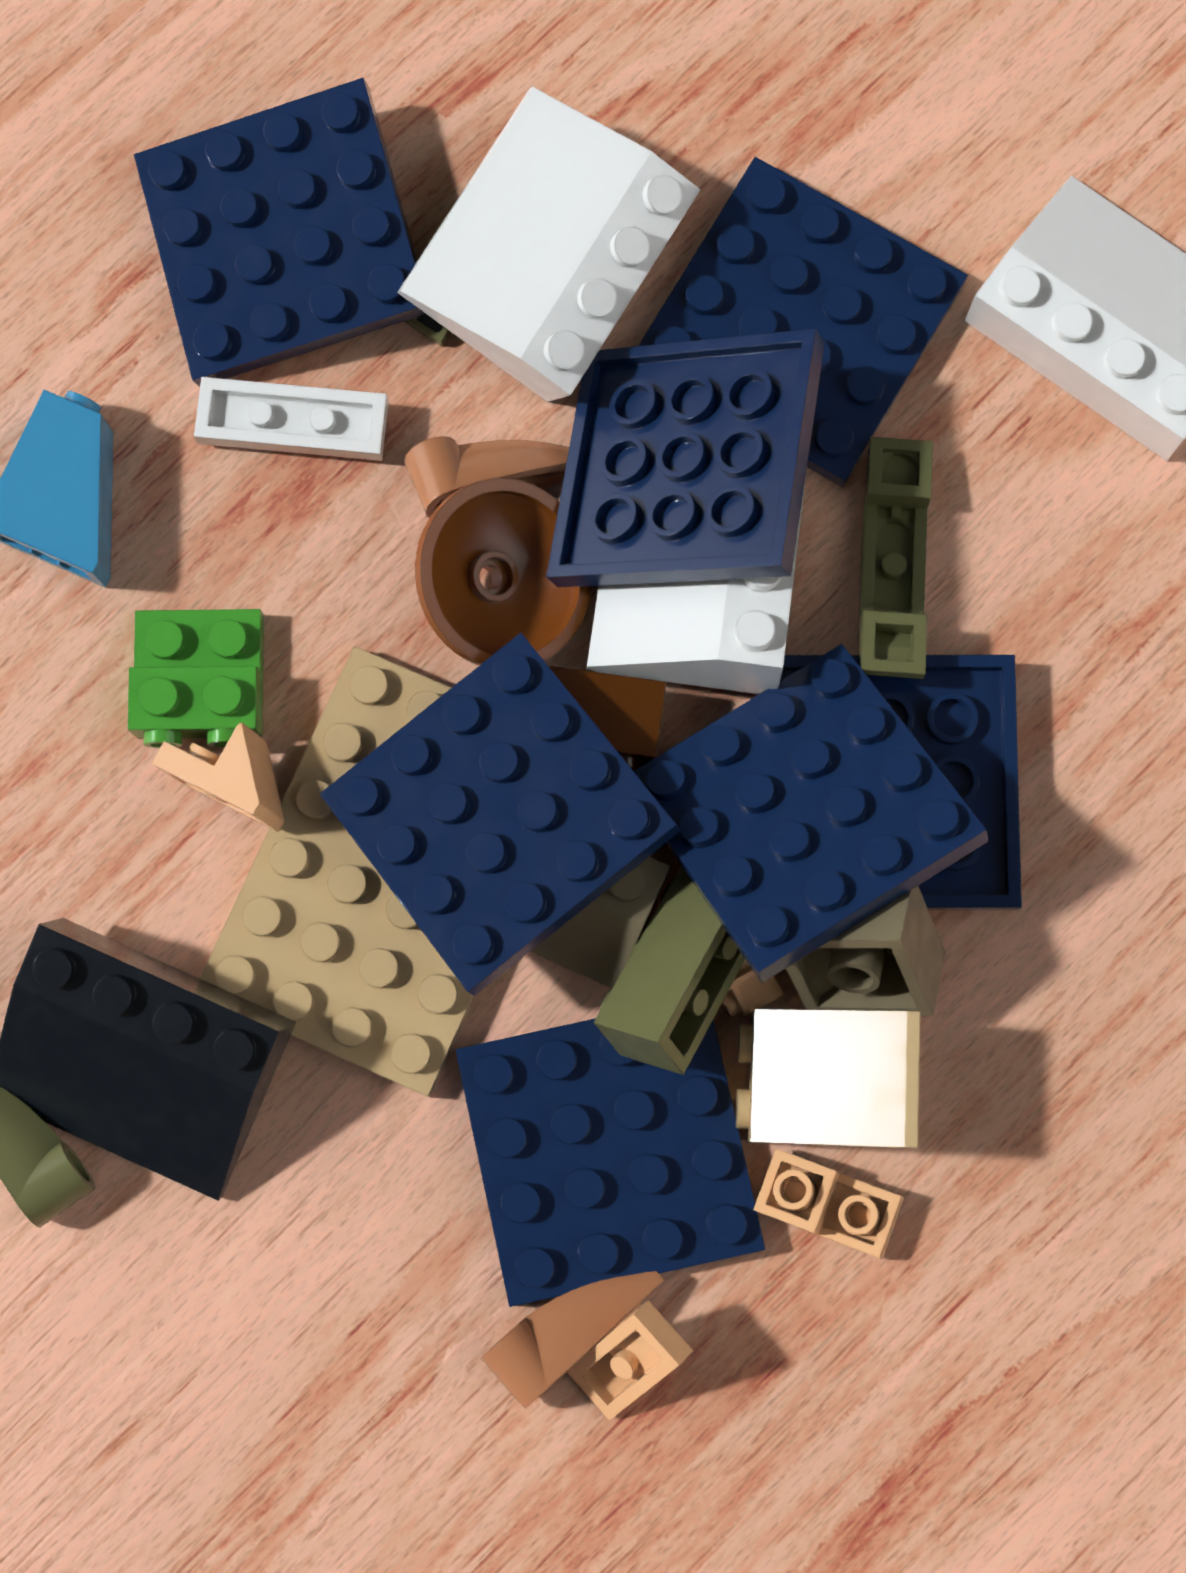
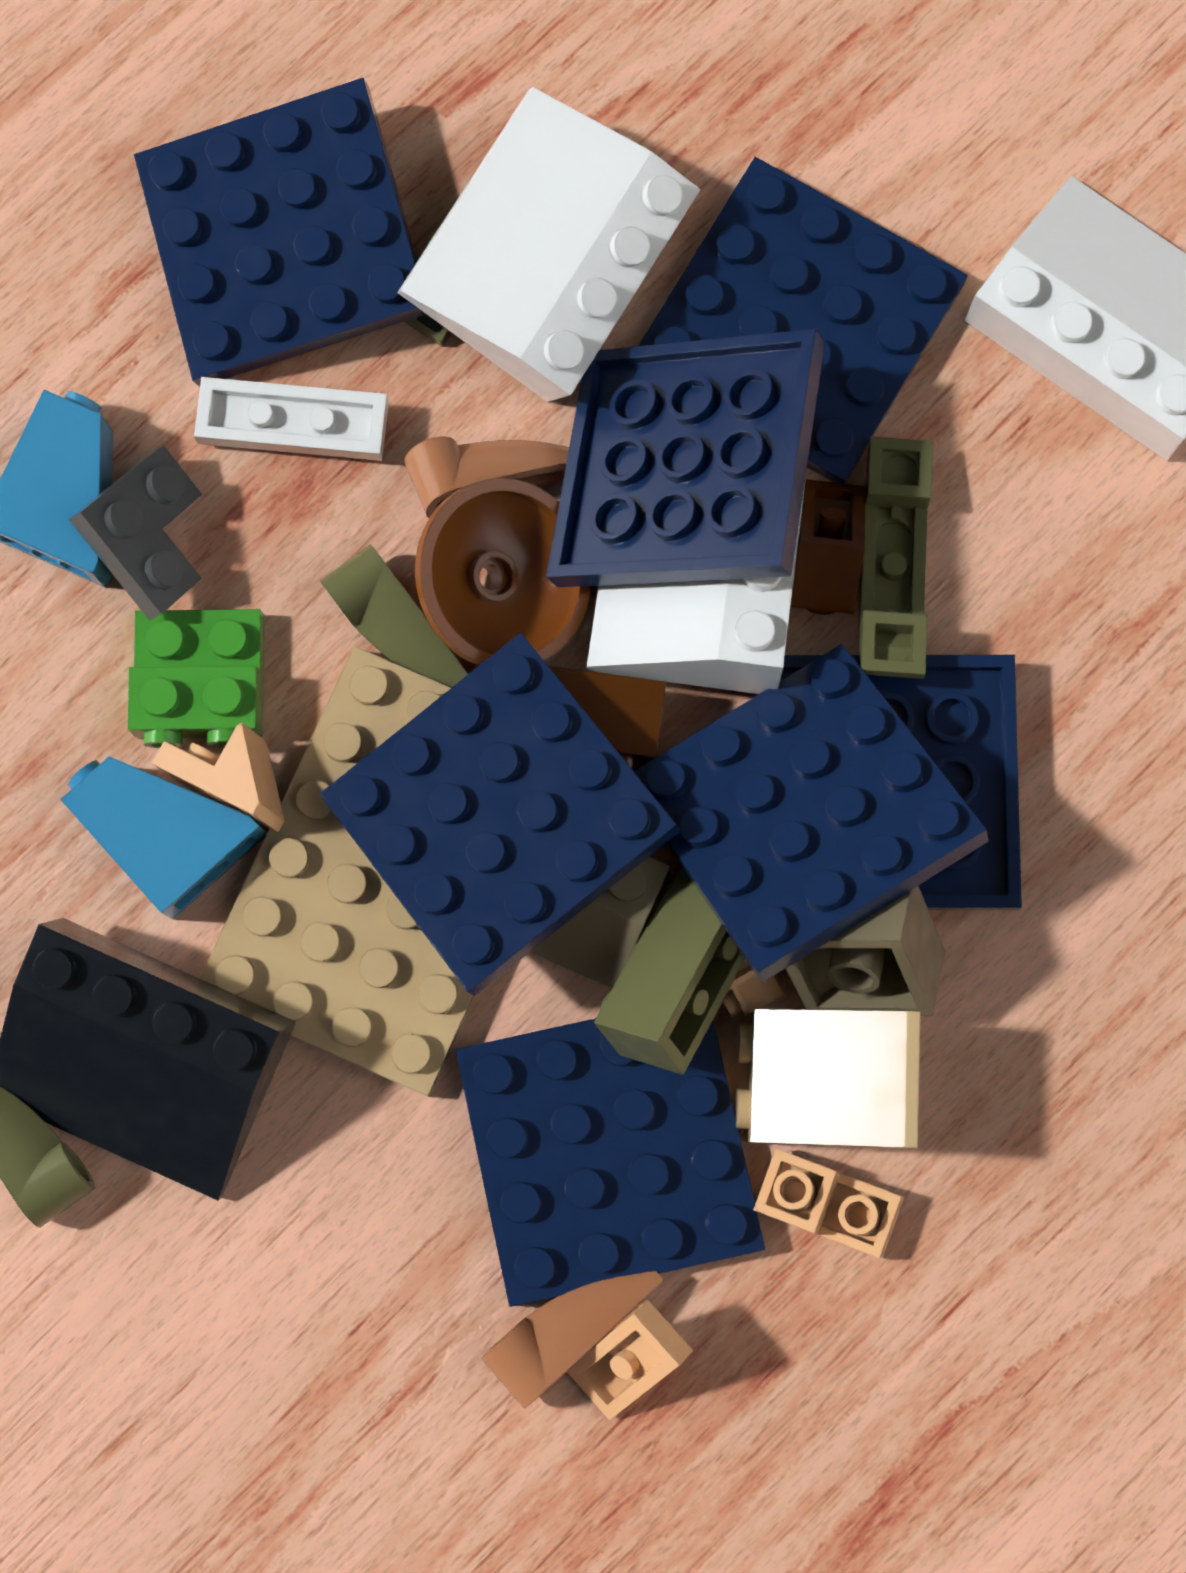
(128, 533): none -> dark grey plate
(160, 832): none -> dark azure slope
(390, 617): none -> olive piece
(829, 547): none -> reddish brown slope

